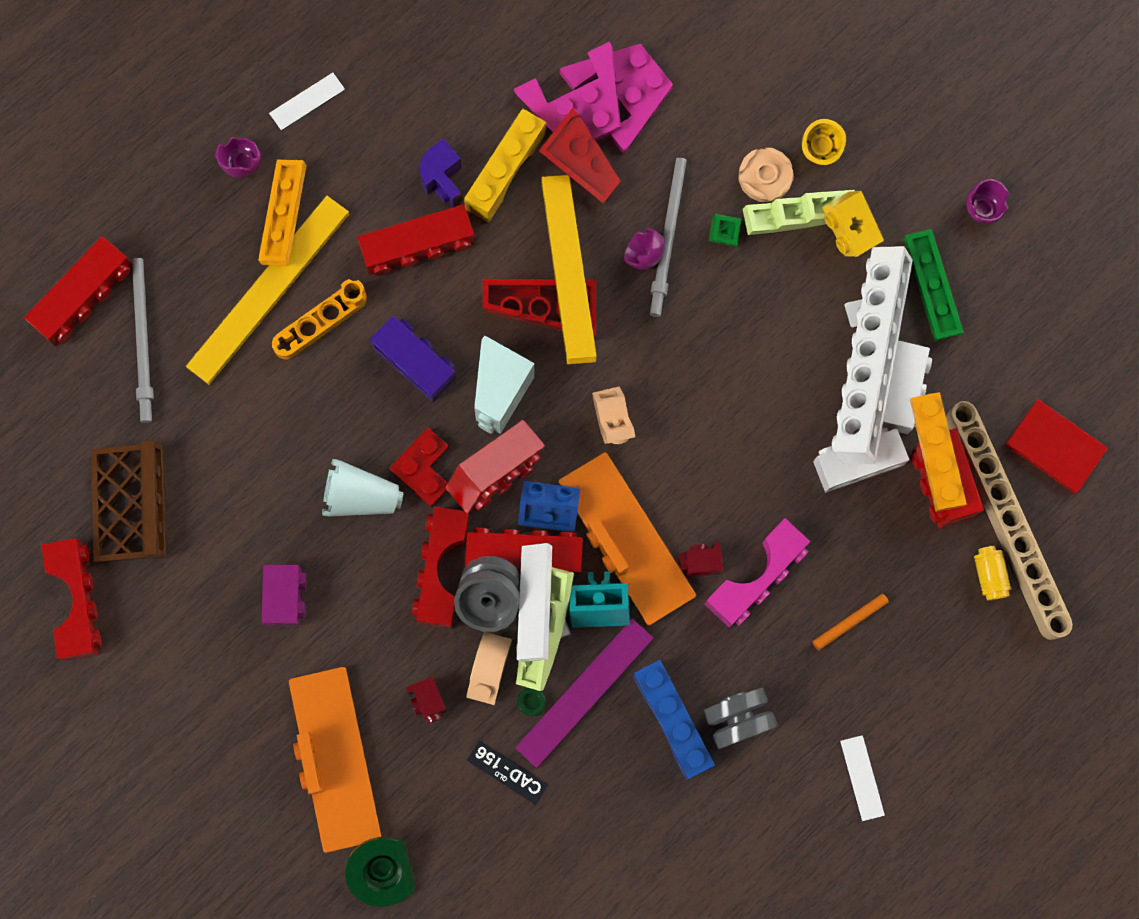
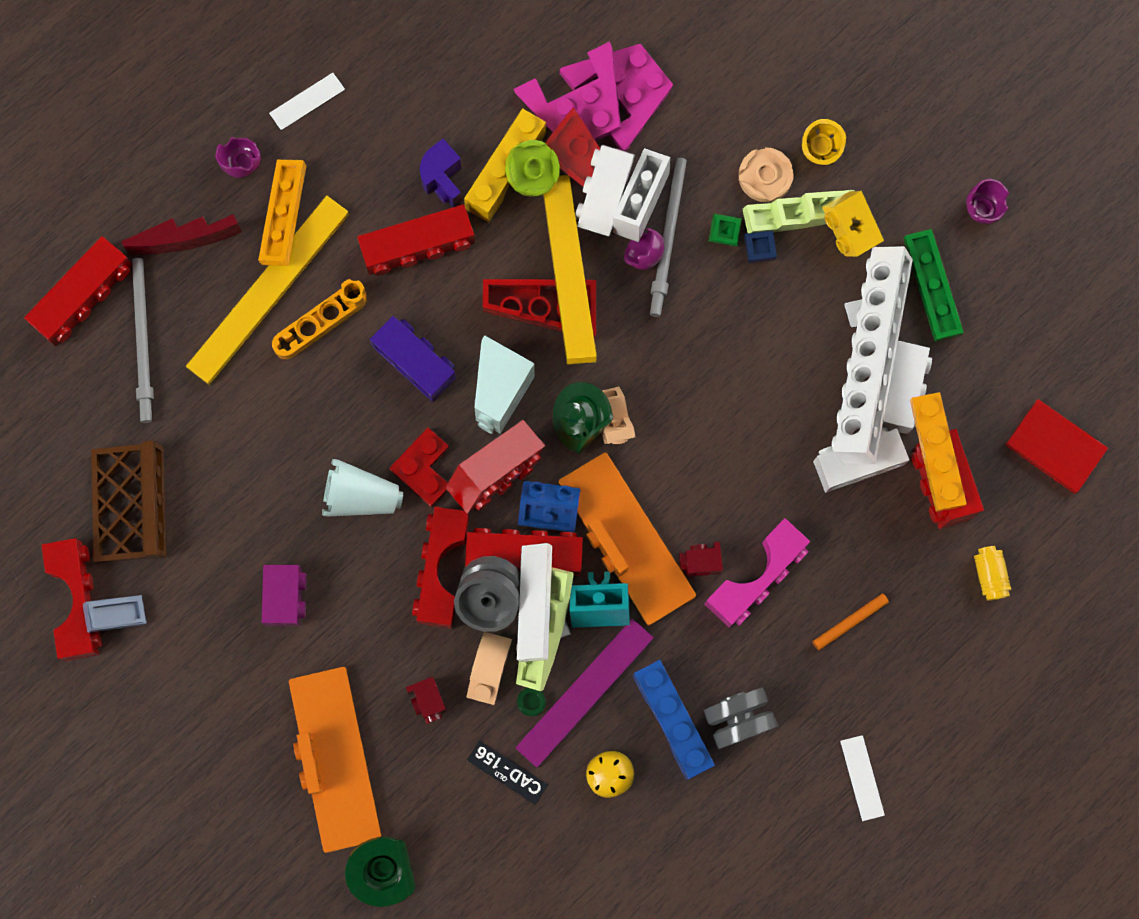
(114, 613): none -> sand blue tile
(170, 238): none -> dark red slope
(532, 168): none -> lime tile
(580, 415): none -> dark green hat
(604, 189): none -> white brick
(608, 774): none -> yellow helmet
(641, 195): none -> white brick
(760, 247): none -> dark blue plate
(1019, 531): tan beam -> none

